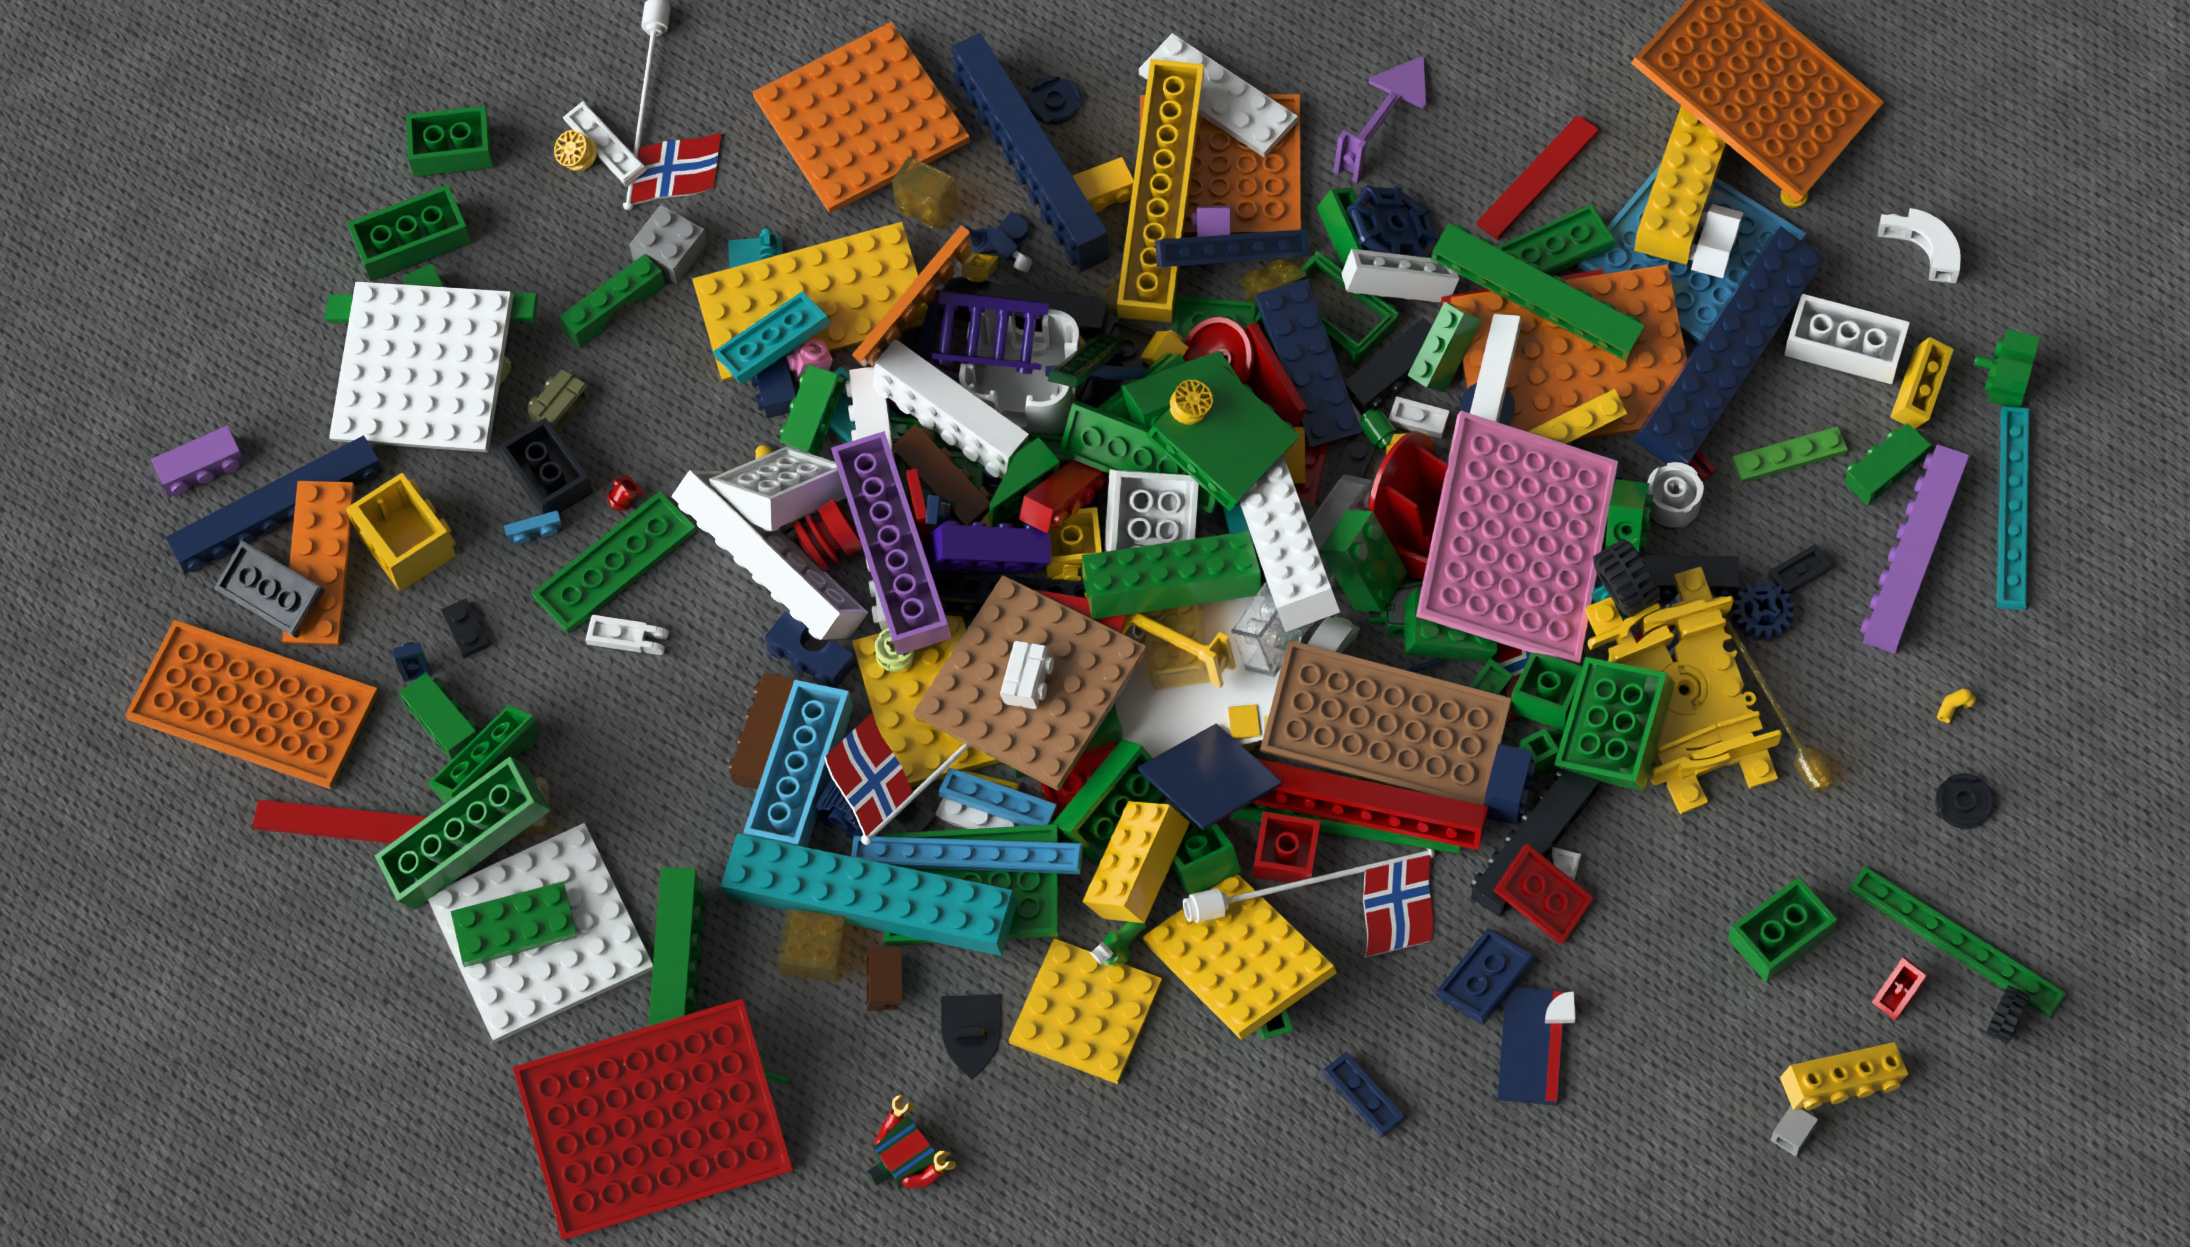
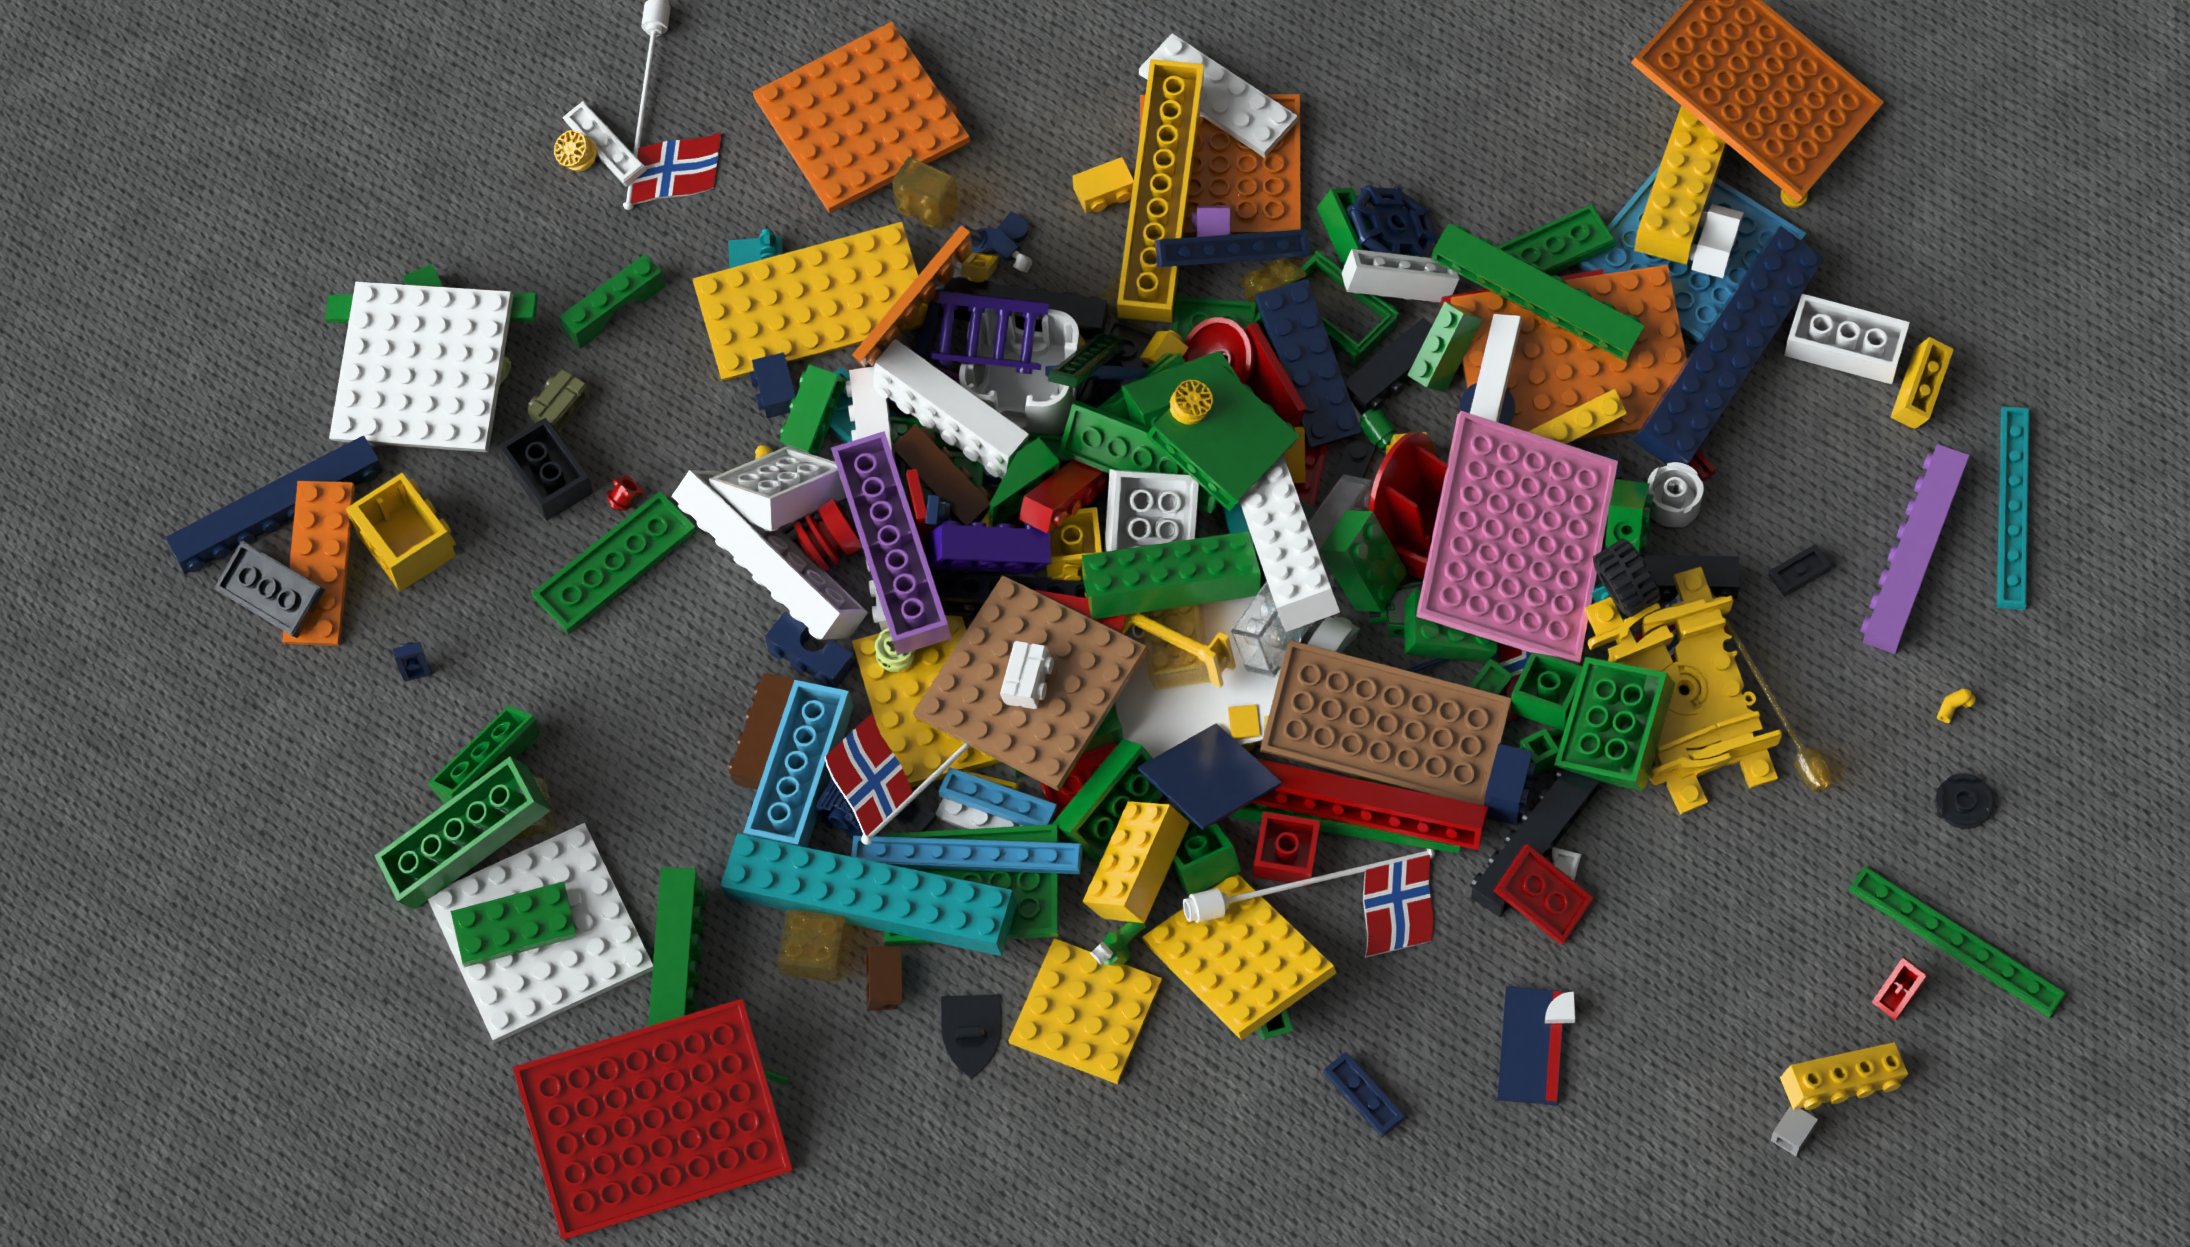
(198, 461): medium lavender brick -> none
(252, 704): orange plate -> none
(332, 821): red tile -> none
(409, 232): green brick -> none
(438, 714): green brick -> none
(449, 141): green brick -> none
(464, 628): black plate -> none
(543, 524): dark azure plate -> none
(624, 635): white hinge -> none
(670, 243): light grey brick -> none
(771, 337): teal plate -> none
(809, 352): bright pink brick -> none
(905, 1152): torso -> none
(1030, 153): dark blue brick -> none
(1051, 107): dark blue tile -> none
(1401, 82): medium lavender piece -> none
(1419, 417): white plate -> none
(1485, 976): dark blue tile -> none
(1537, 177): red tile -> none
(1765, 622): dark blue gear -> none
(1782, 929): green brick -> none
(1789, 454): bright green plate -> none
(1887, 463): green brick -> none
(1931, 236): white arch -> none
(2008, 1014): black tyre -> none
(2009, 368): green brick -> none

